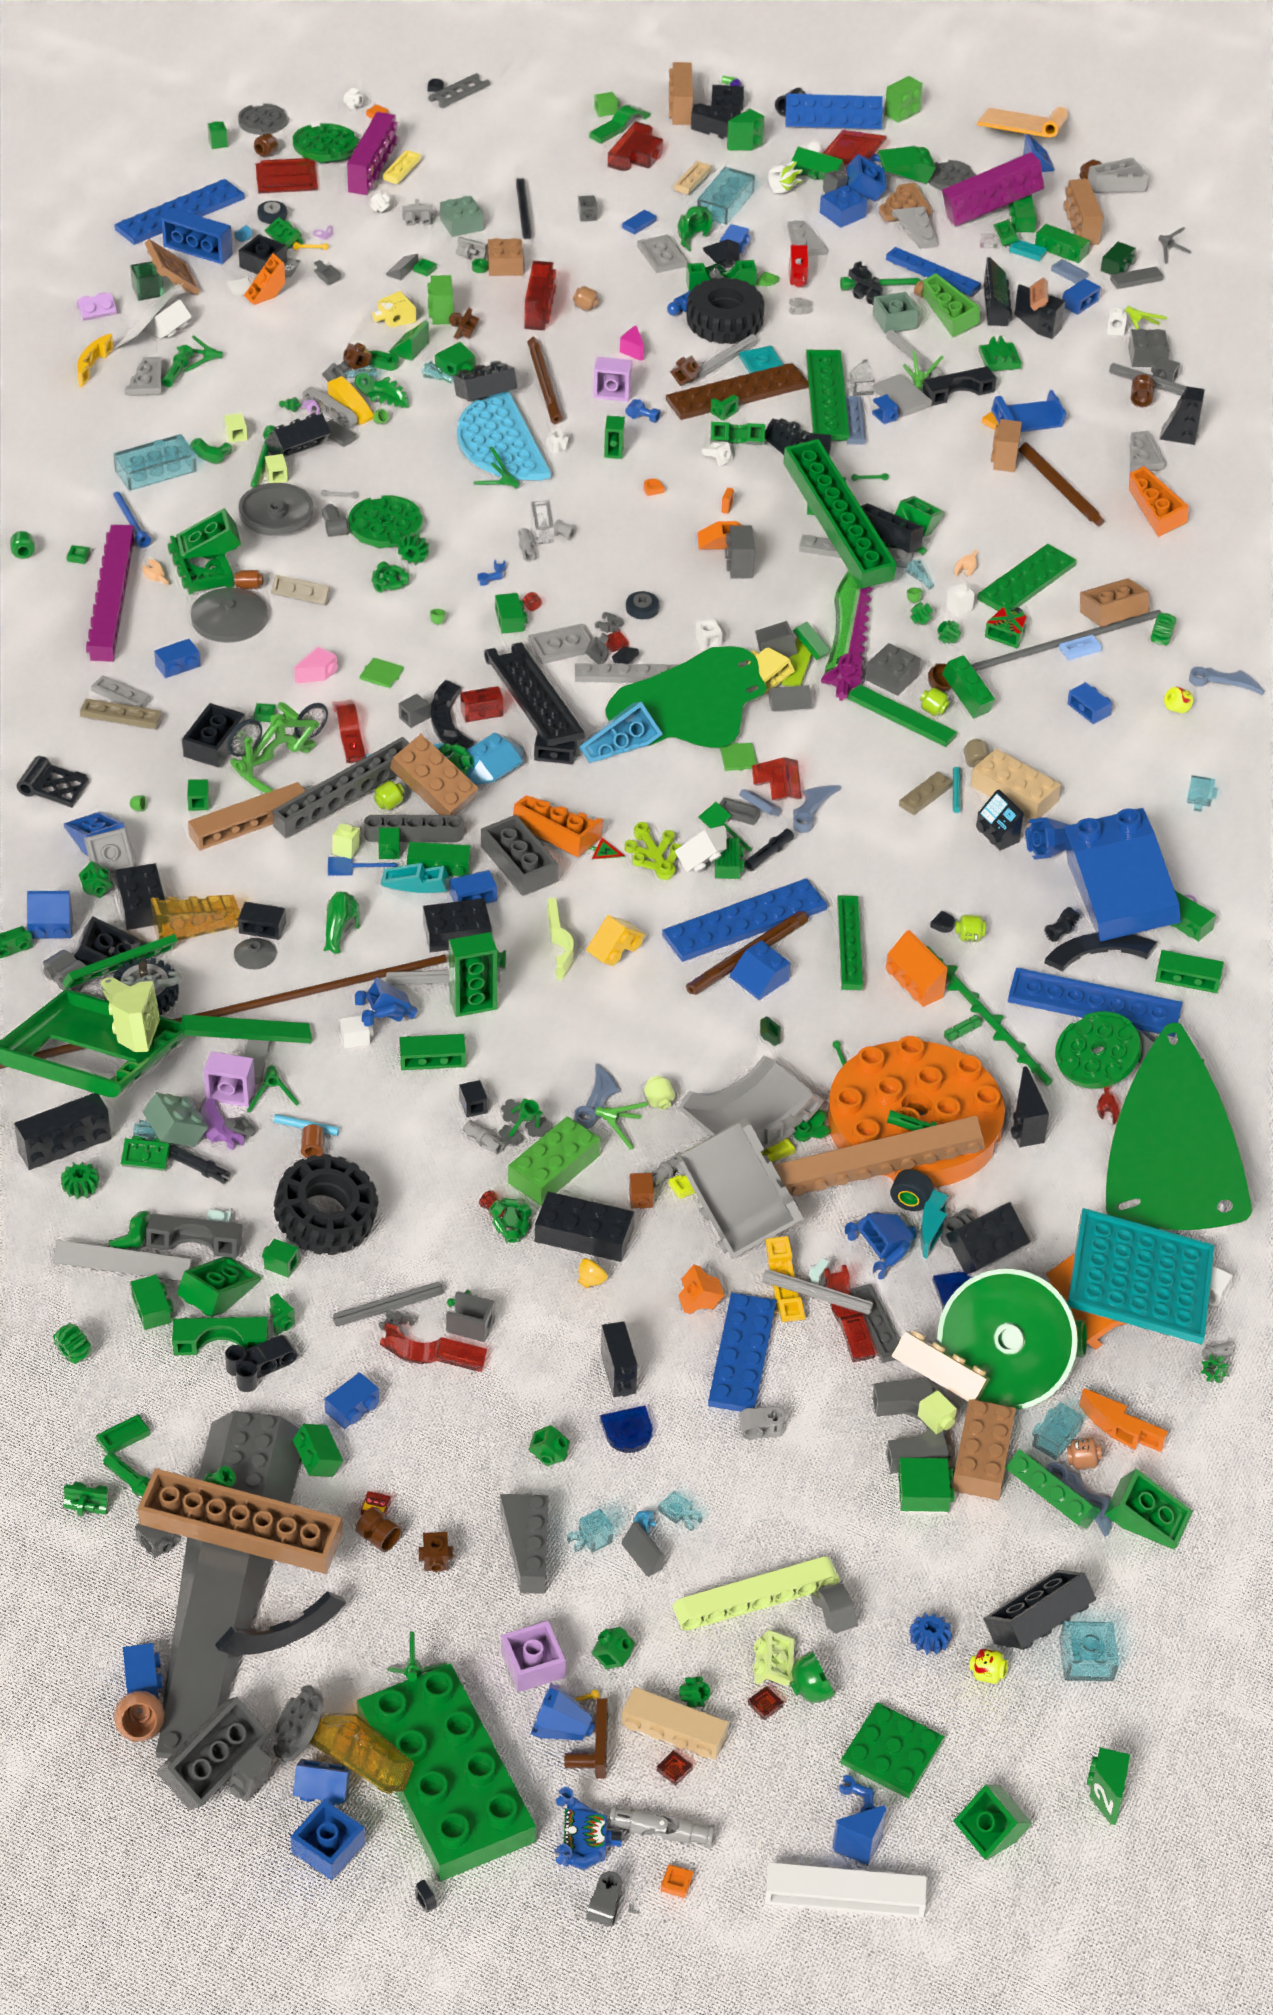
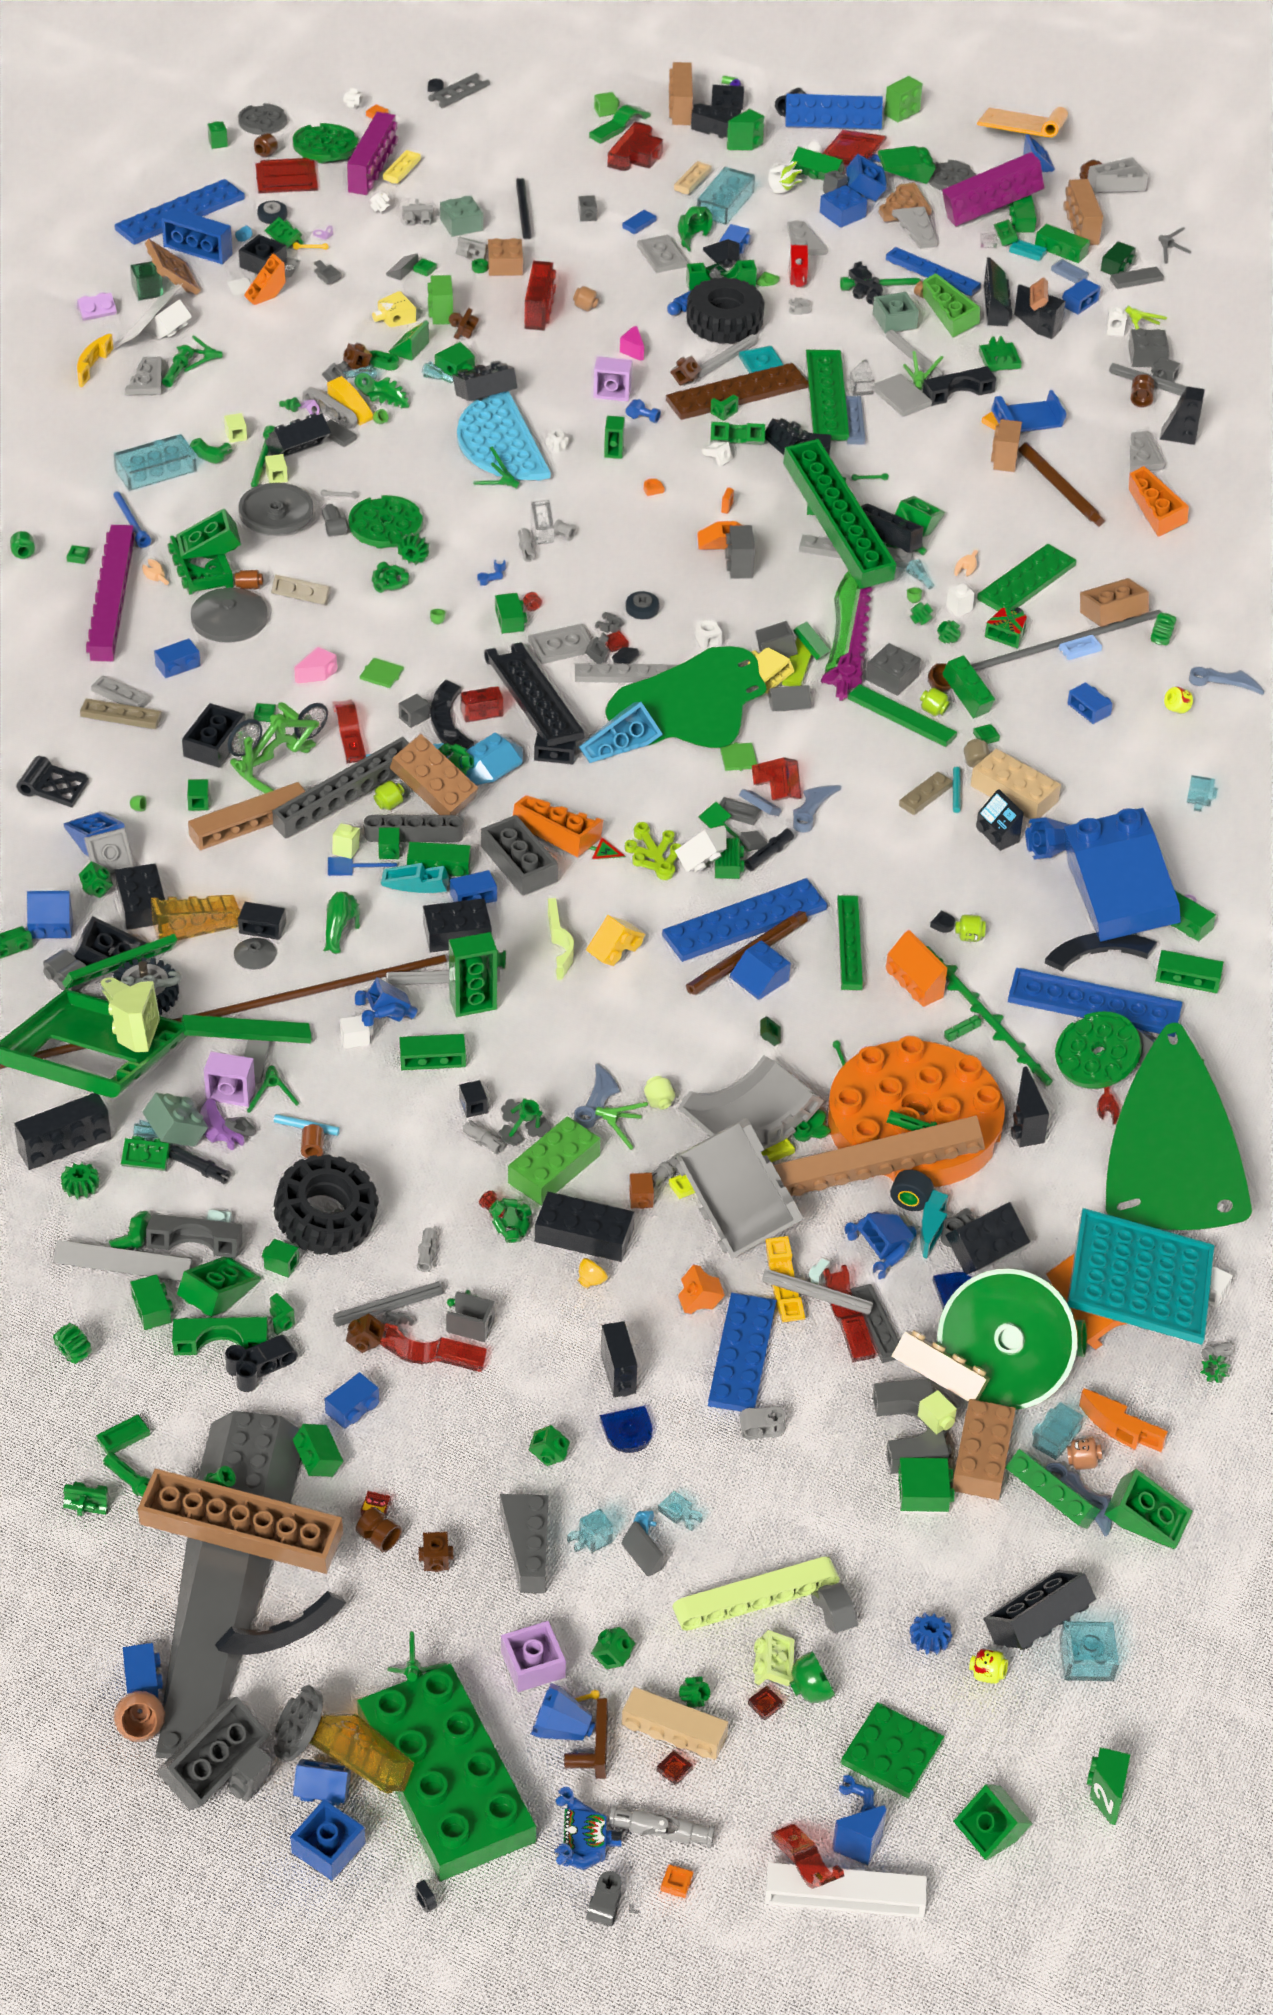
(154, 1540): dark grey brick -> none
(365, 1333): none -> reddish brown brick
(427, 1249): none -> light grey pin
(545, 380): reddish brown piece -> none
(752, 840): none -> dark grey tile
(805, 1856): none -> clear red piece
(888, 409): blue window -> none
(986, 733): none -> green tile
(1063, 924): black connector -> none

